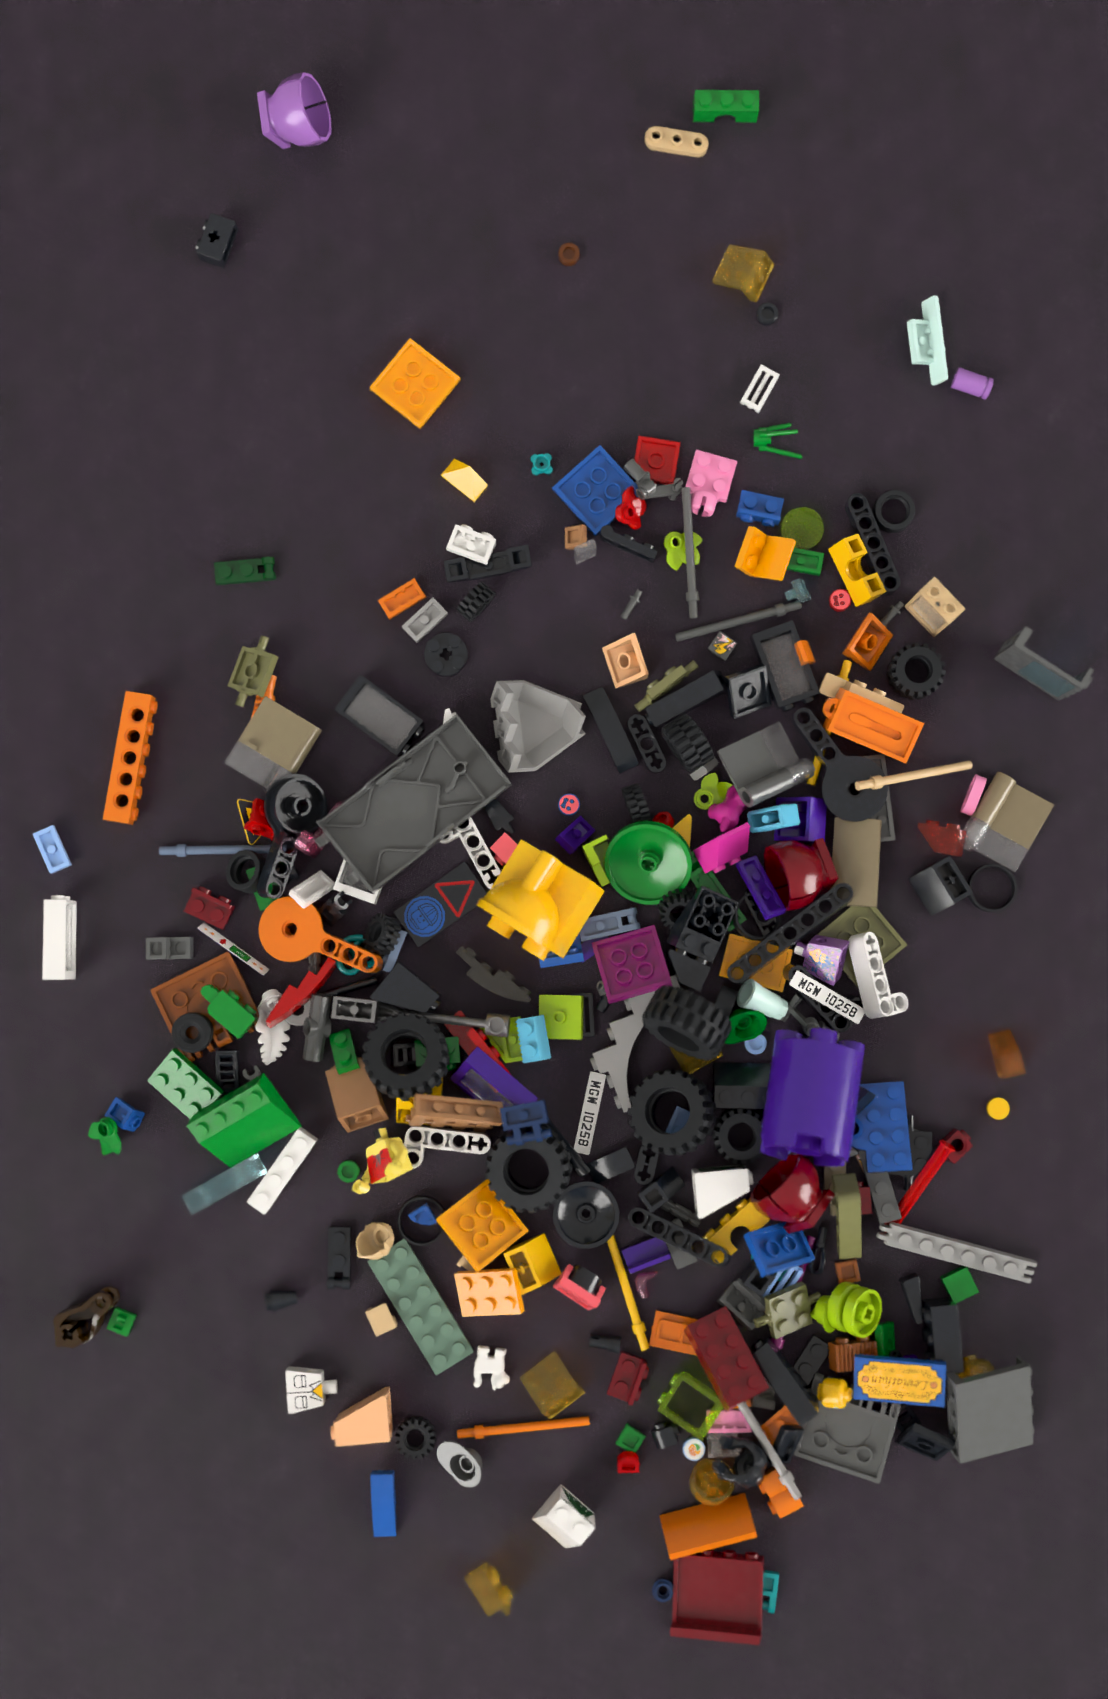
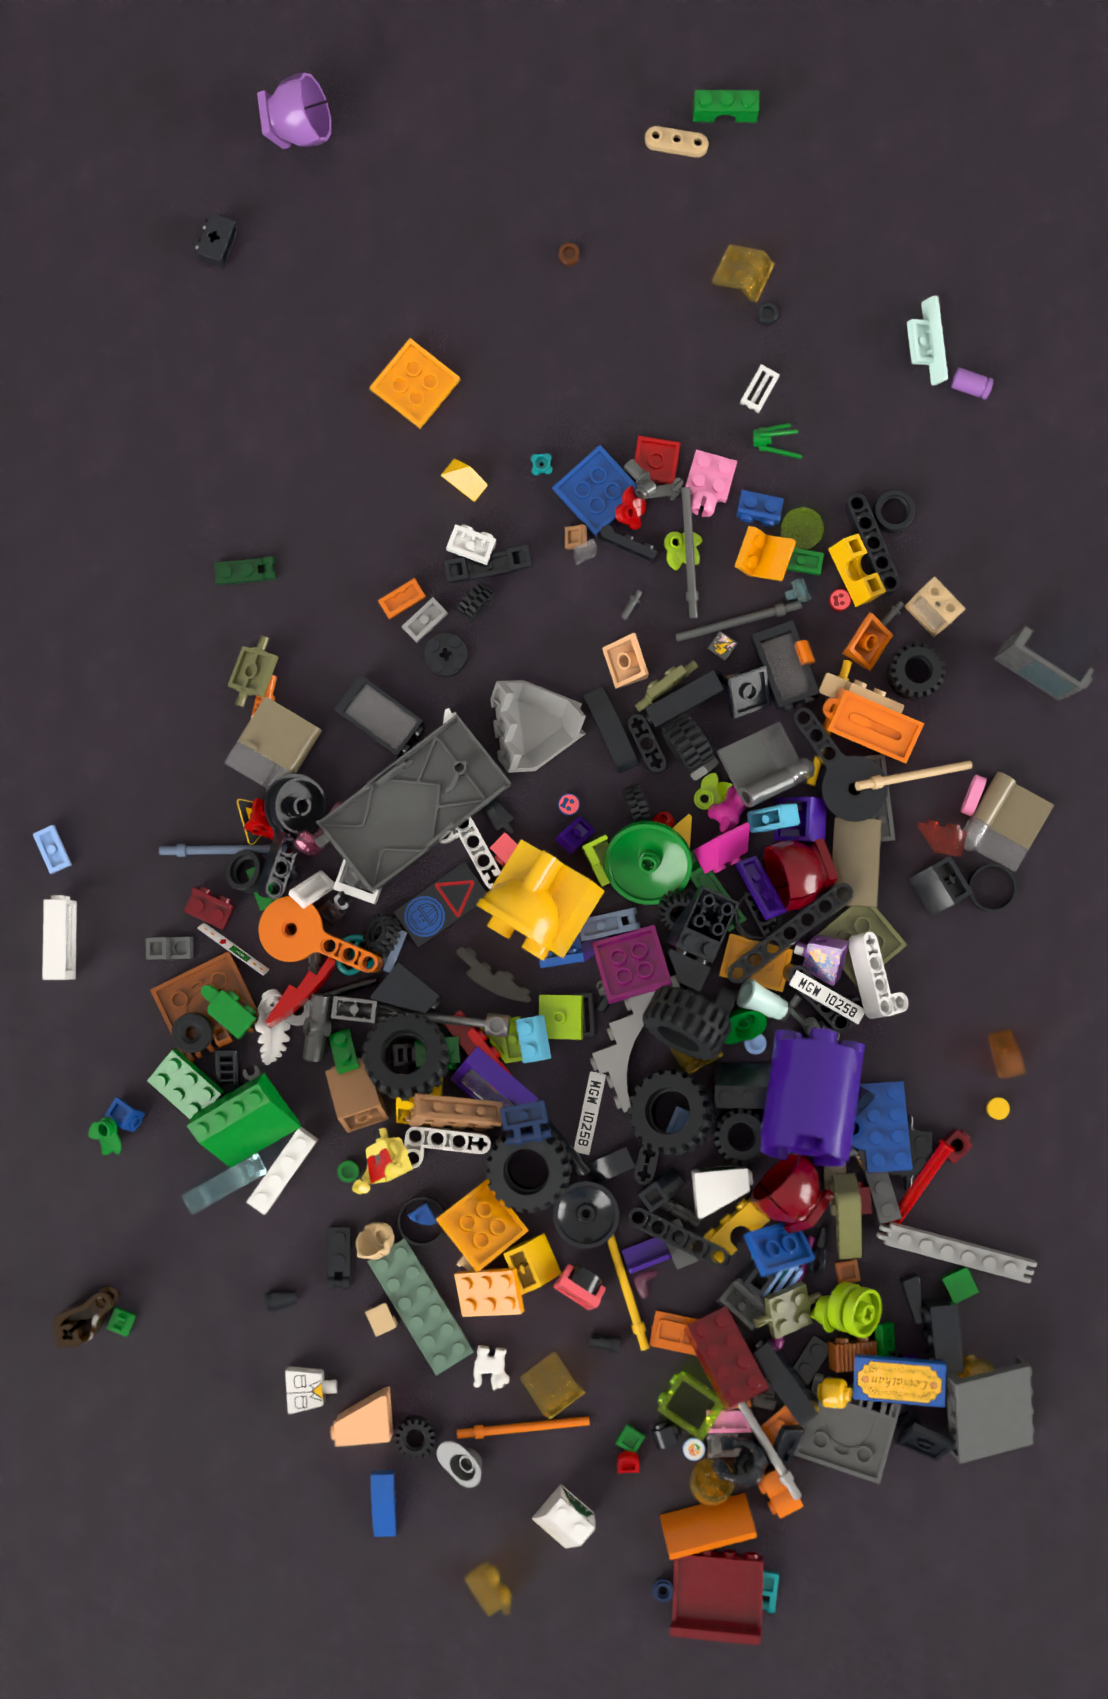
(120, 768): orange brick -> none
(627, 1378): dark red bracket -> none

